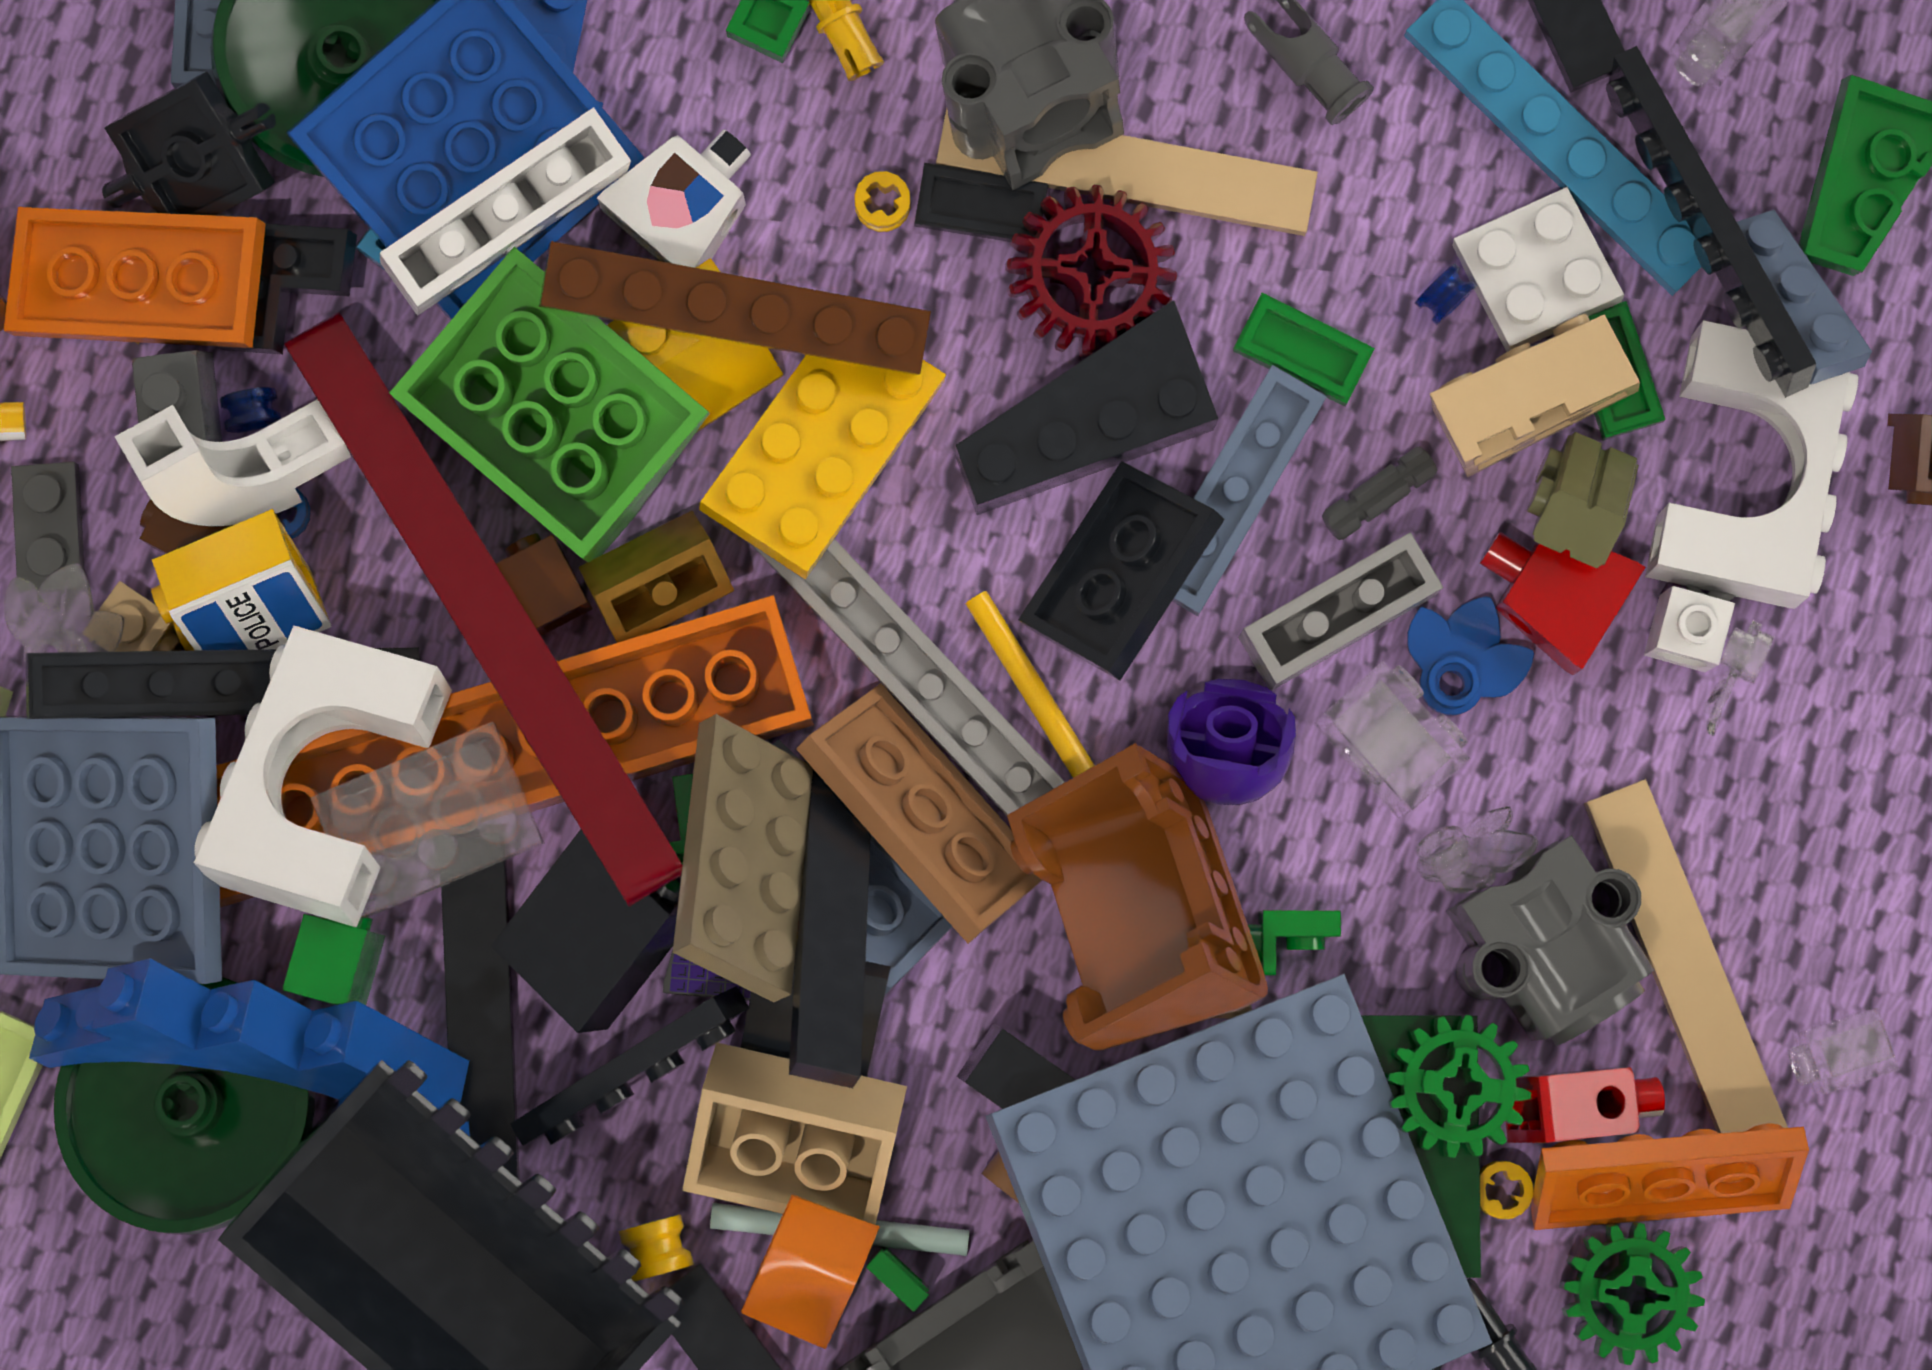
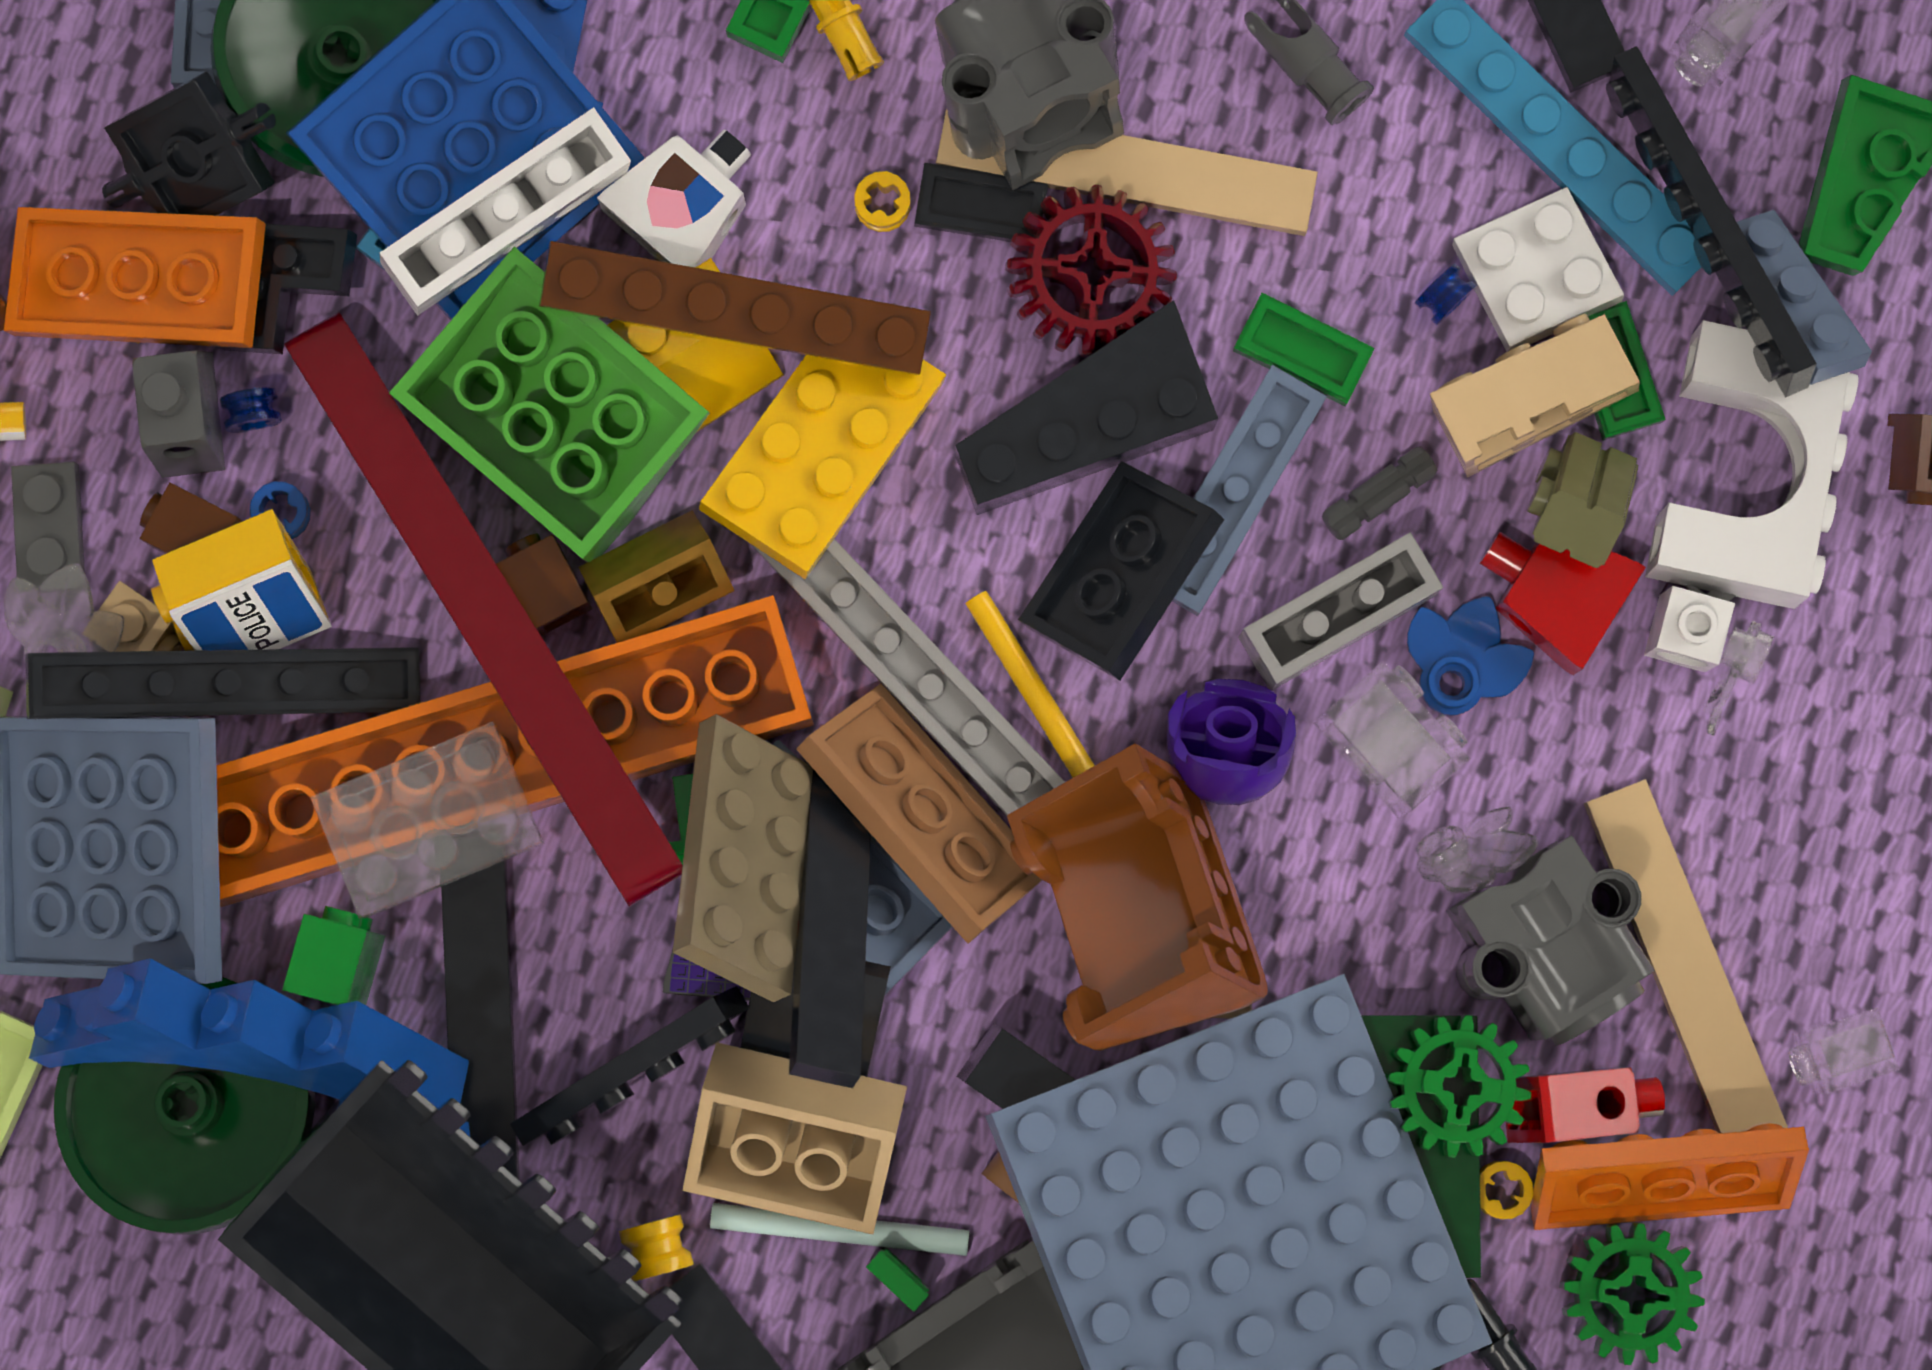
(235, 478): white arch -> none
(313, 690): white arch -> none
(584, 942): black brick -> none
(809, 1270): orange piece -> none
(1301, 928): green bracket -> none

